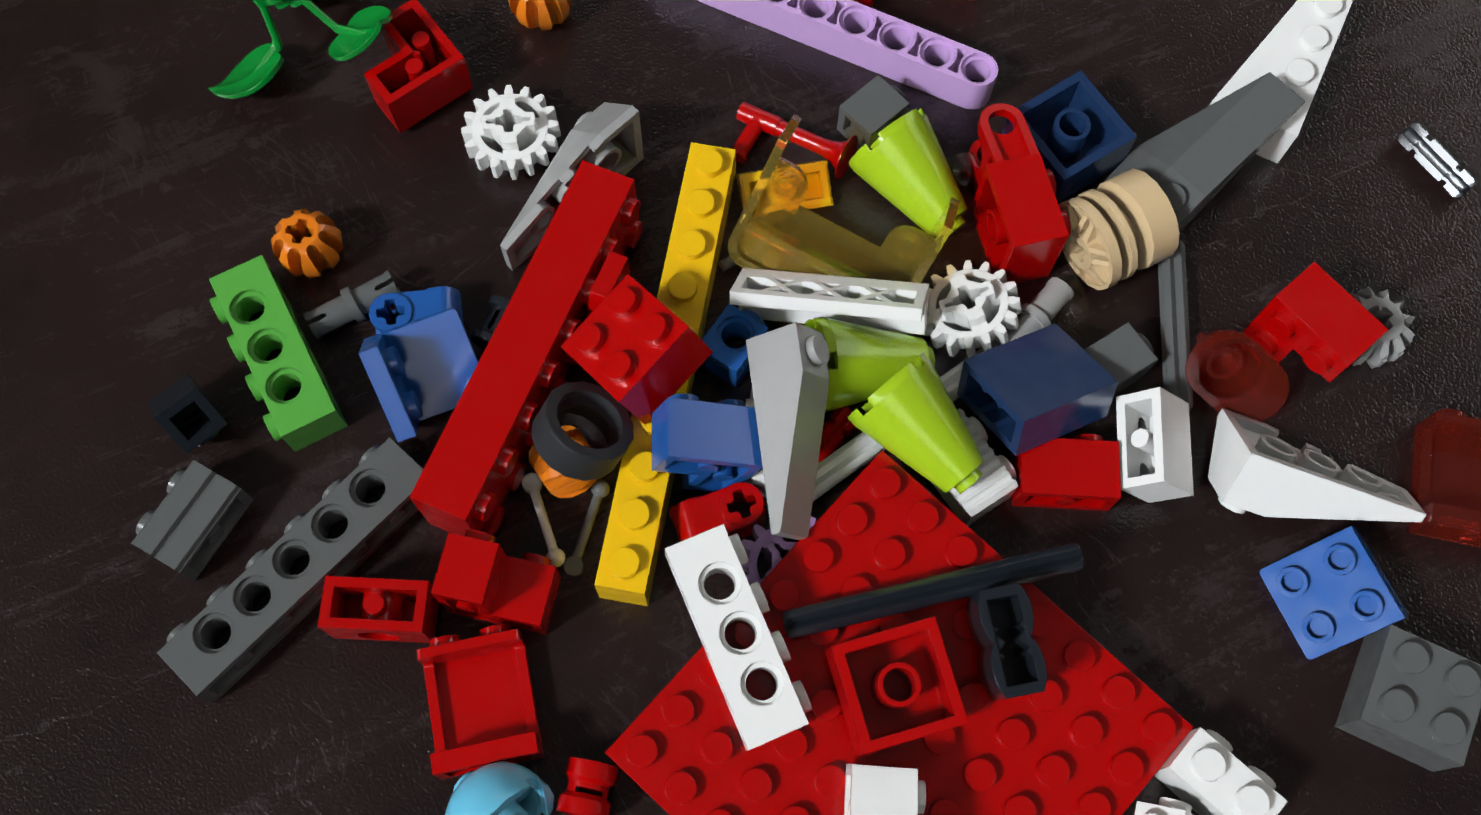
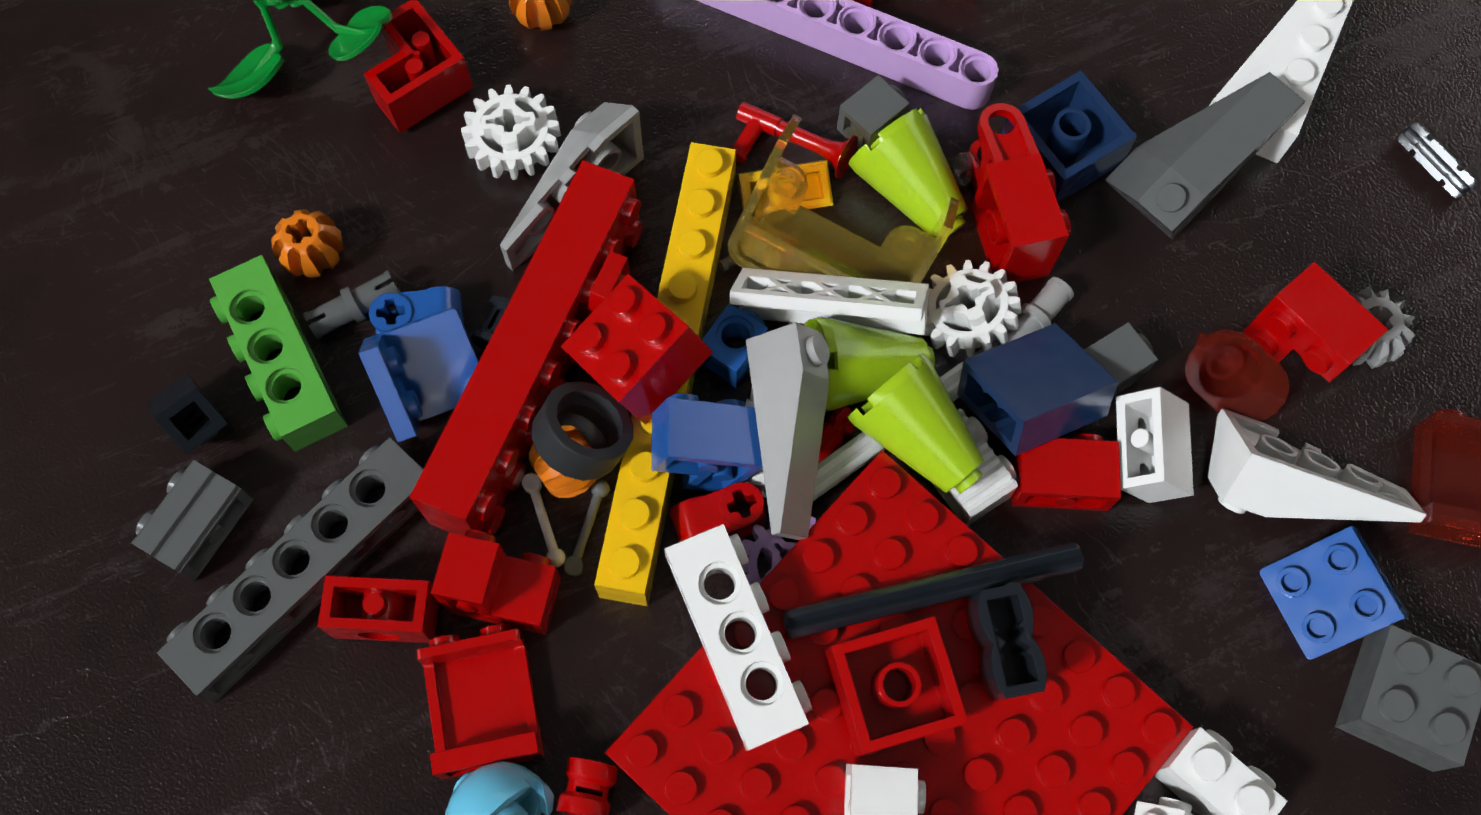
(1119, 229): tan wheel -> none
(1175, 324): dark grey axle -> none

